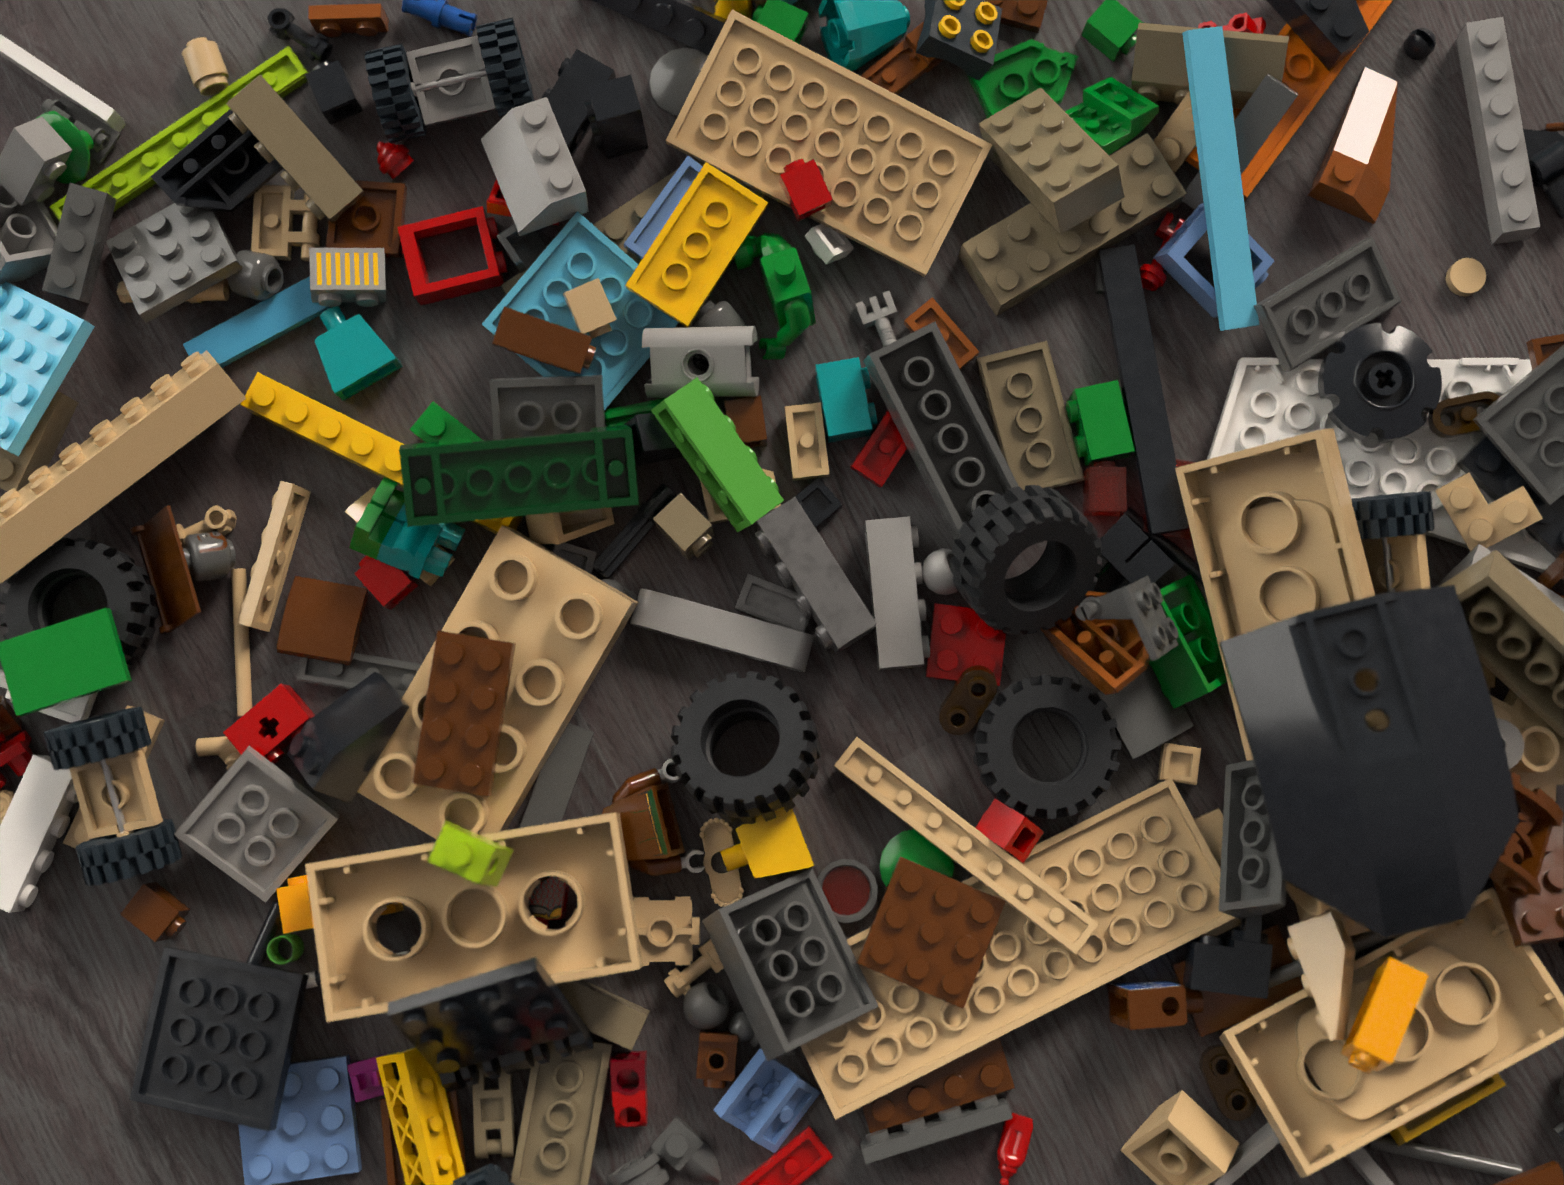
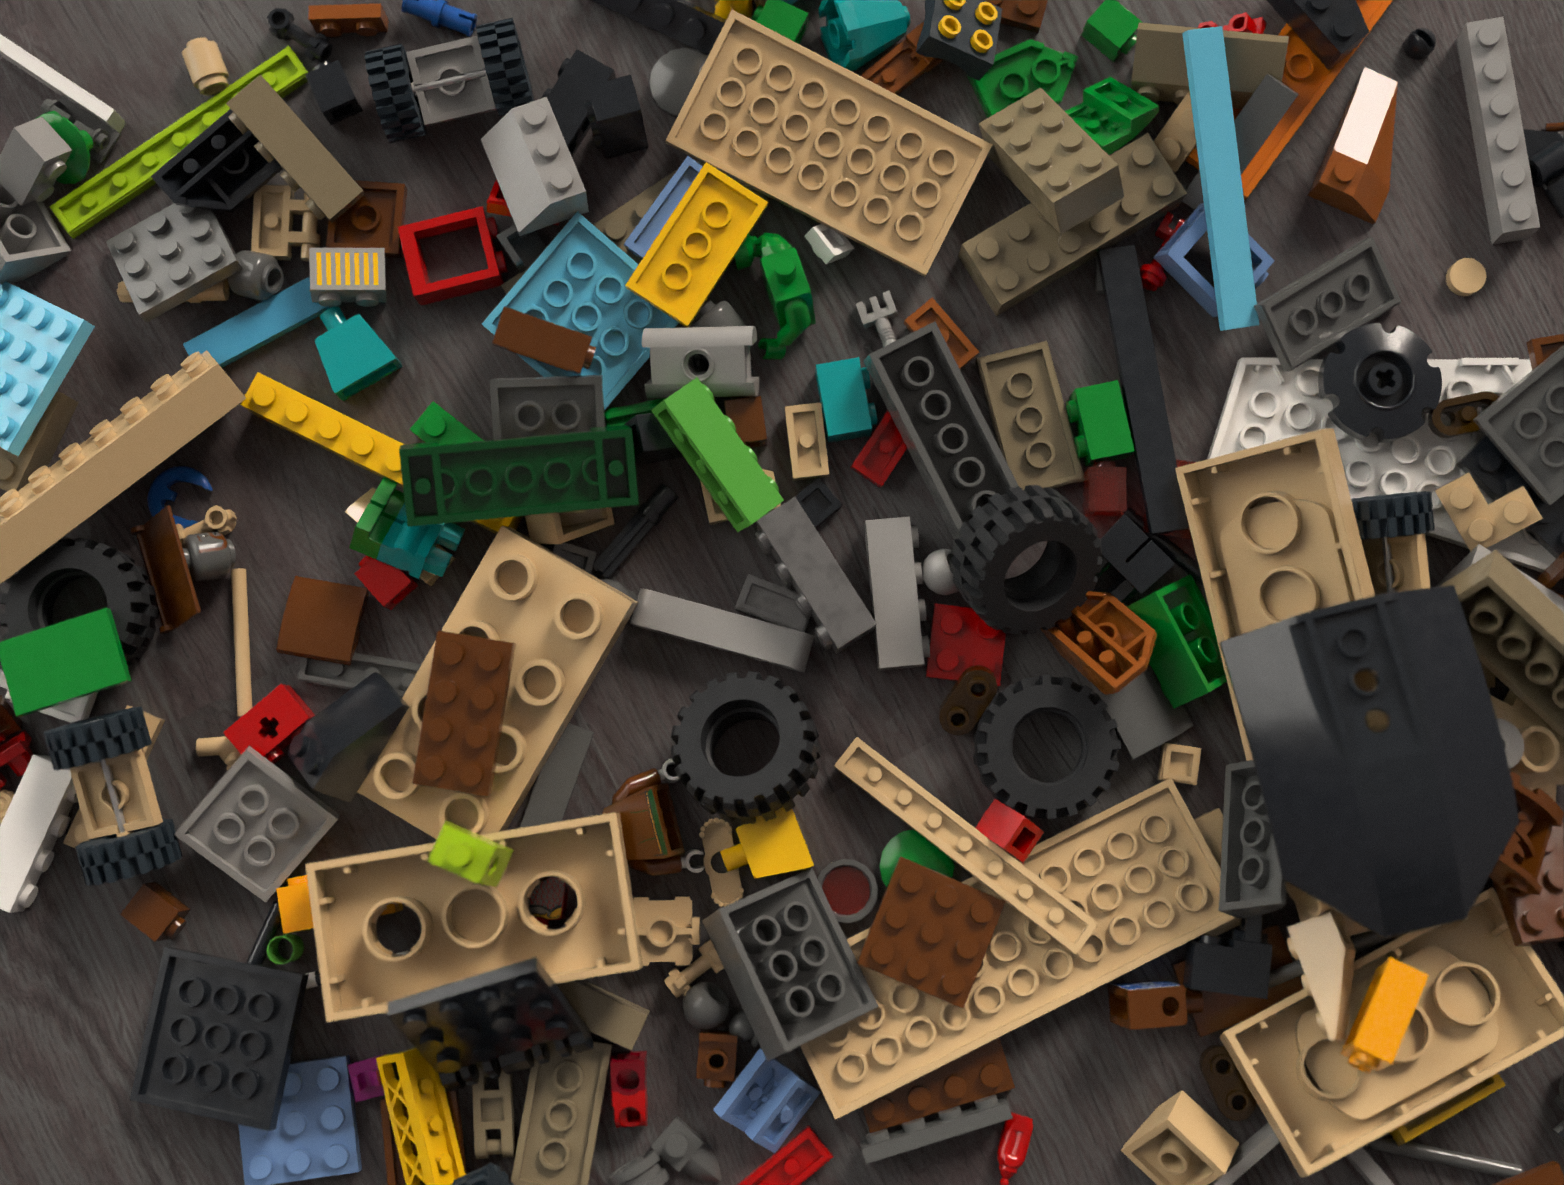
(79, 243): dark grey brick -> none
(161, 491): none -> blue head
(274, 556): tan plate -> none
(393, 158): red plate -> none
(590, 308): tan brick -> none
(685, 527): dark tan brick -> none
(805, 188): red brick -> none
(1142, 604): dark grey plate -> none

